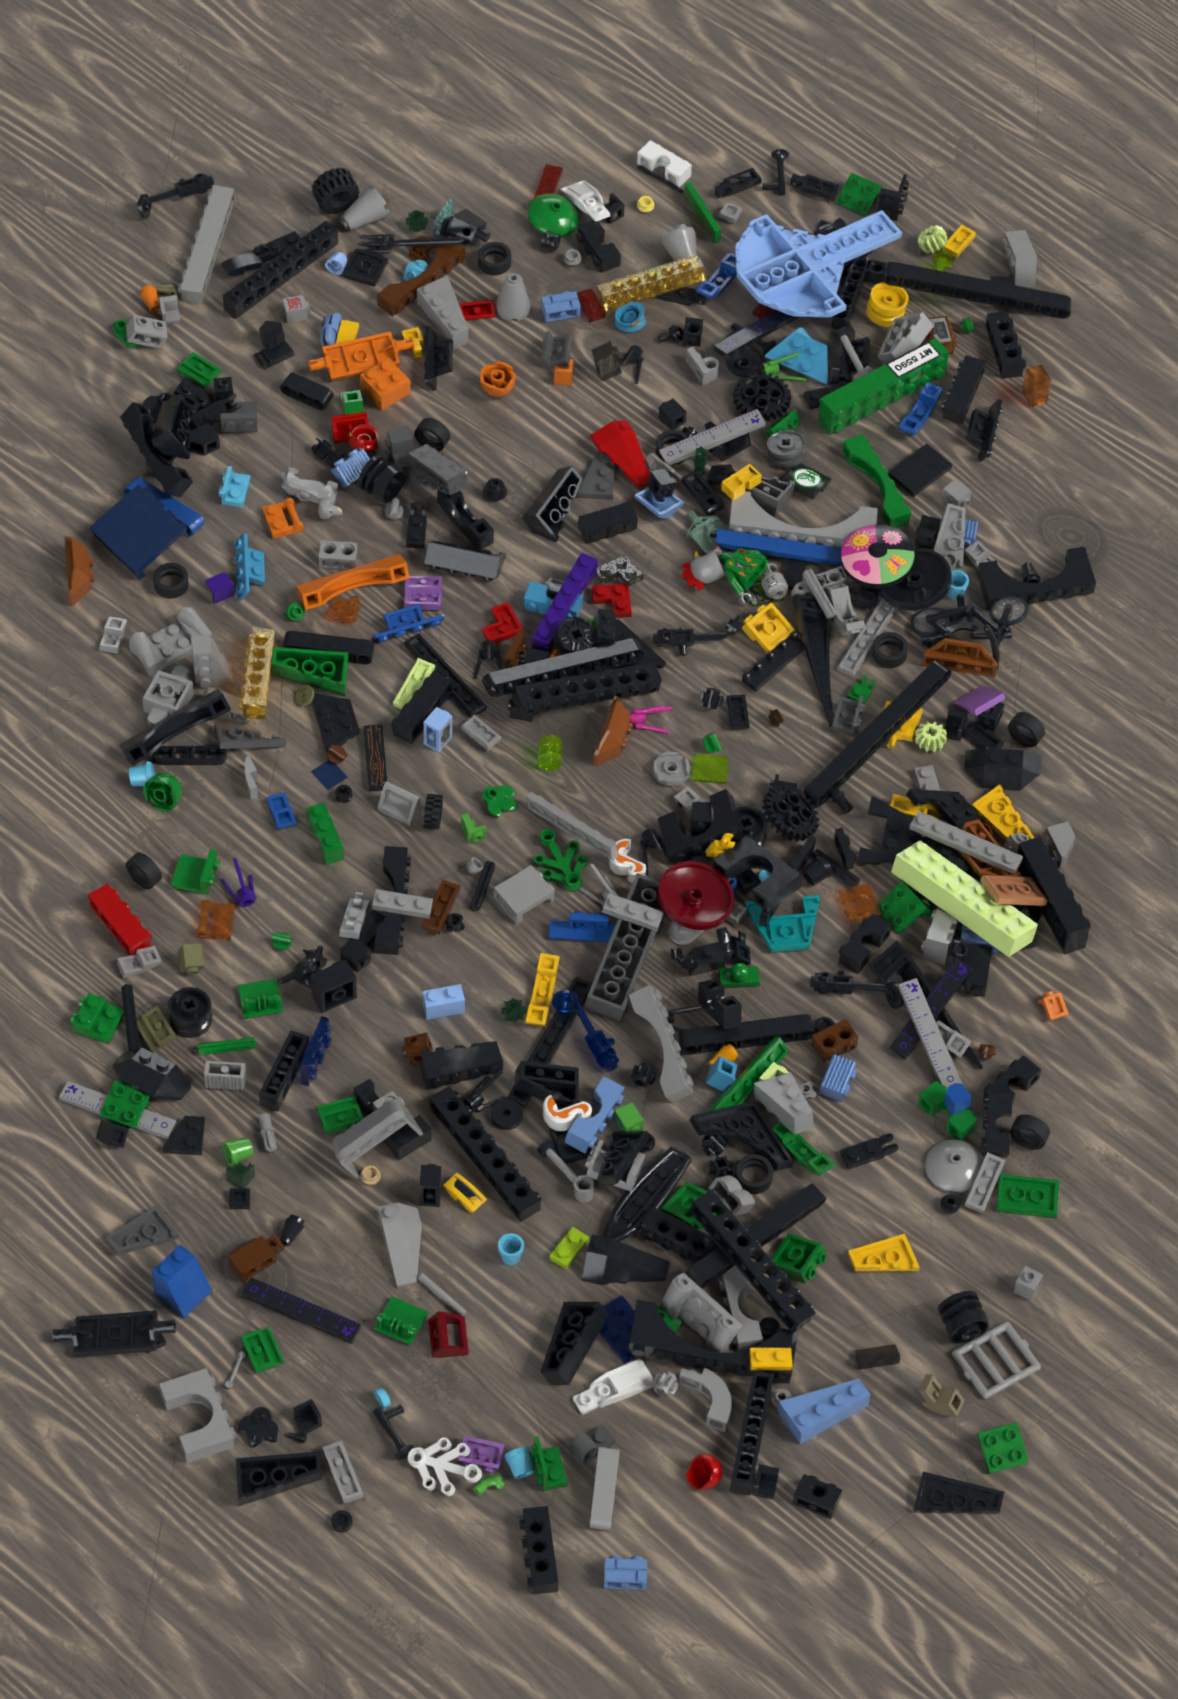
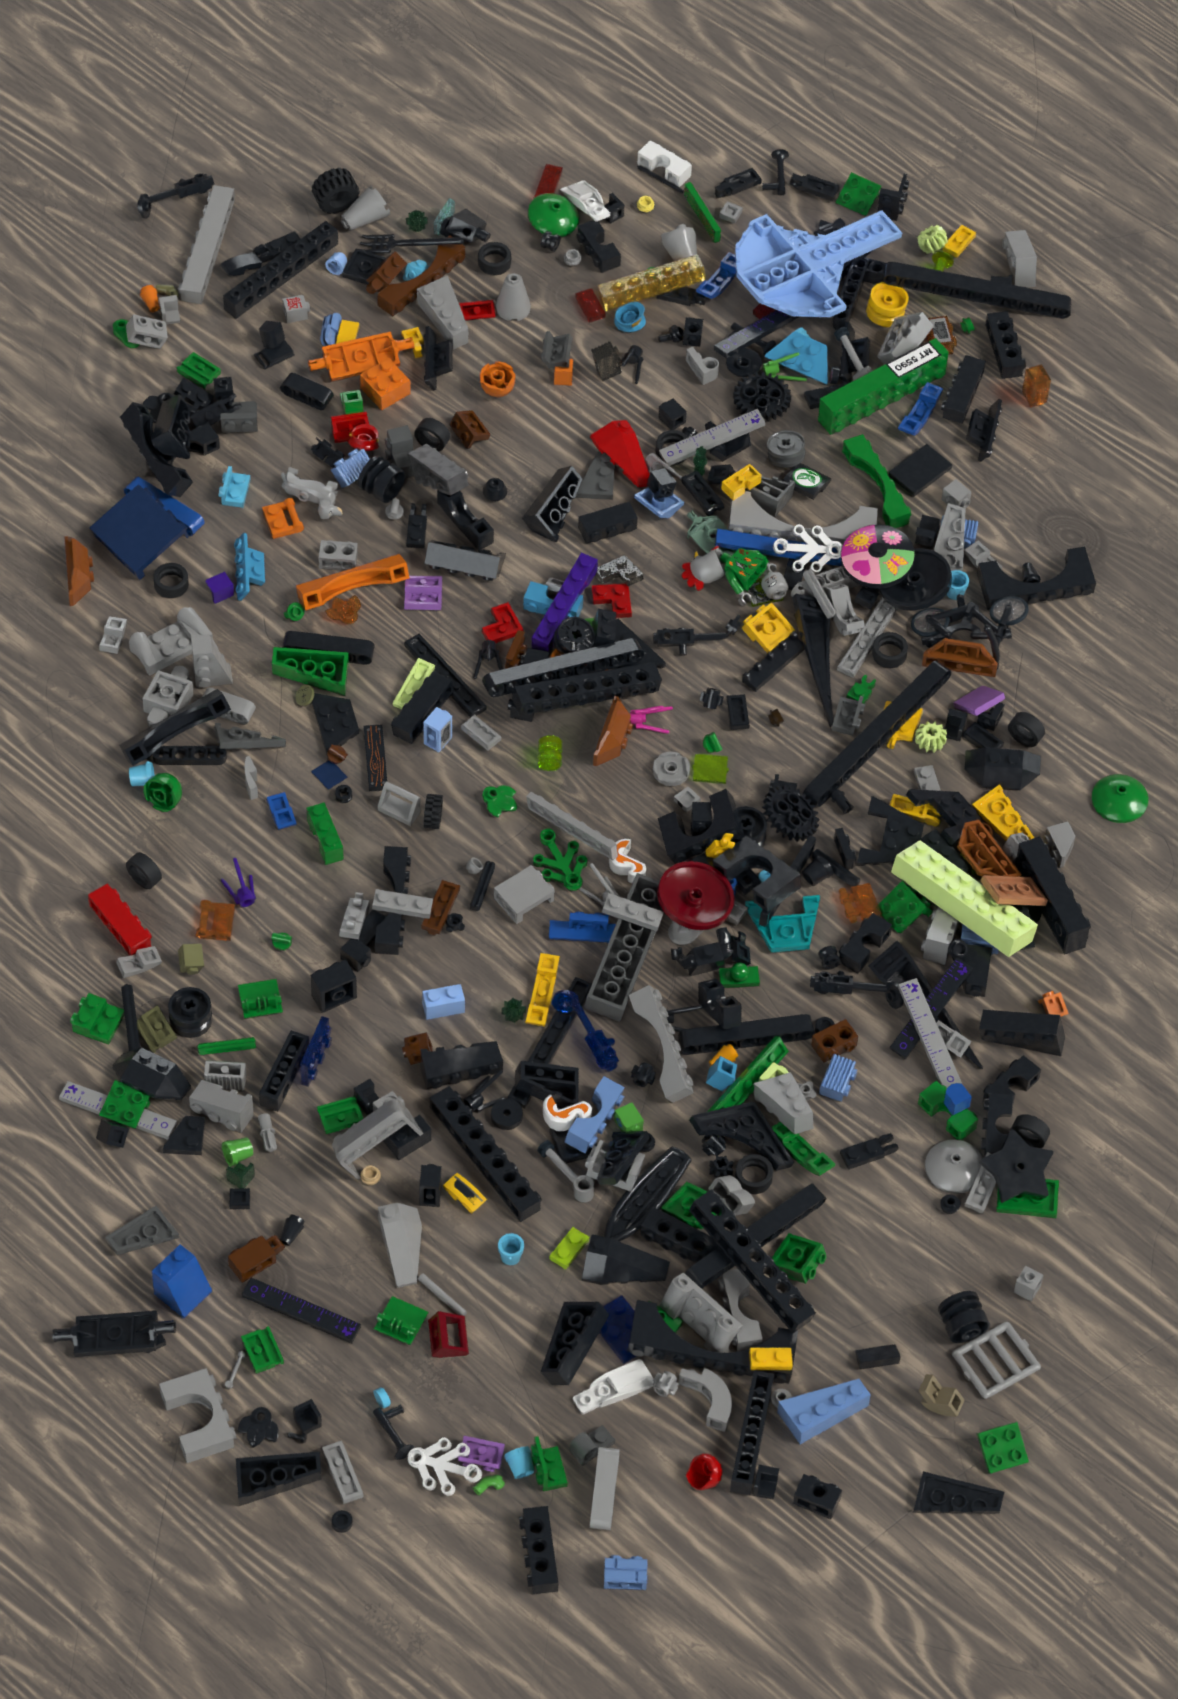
(196, 873): green bracket -> none
(222, 1106): none -> light grey wedge
(258, 673): clear yellow brick -> none
(302, 971): black animal -> none
(385, 273): none -> reddish brown brick
(404, 620): blue bracket -> none
(420, 252): reddish brown piece -> none
(468, 428): none -> reddish brown bracket
(471, 832): bright green bracket -> none
(560, 306): medium blue brick -> none
(651, 840): black plant -> none
(769, 1326): black plate -> none
(787, 422): green hinge -> none
(811, 548): none -> white plant
(829, 957): none -> black wheel
(885, 1255): yellow wing -> none
(966, 842): light grey plate -> none
(986, 1051): reddish brown plate -> none
(1012, 1180): none -> black plate
(1024, 1030): none -> black wedge
(1117, 805): none -> green dish

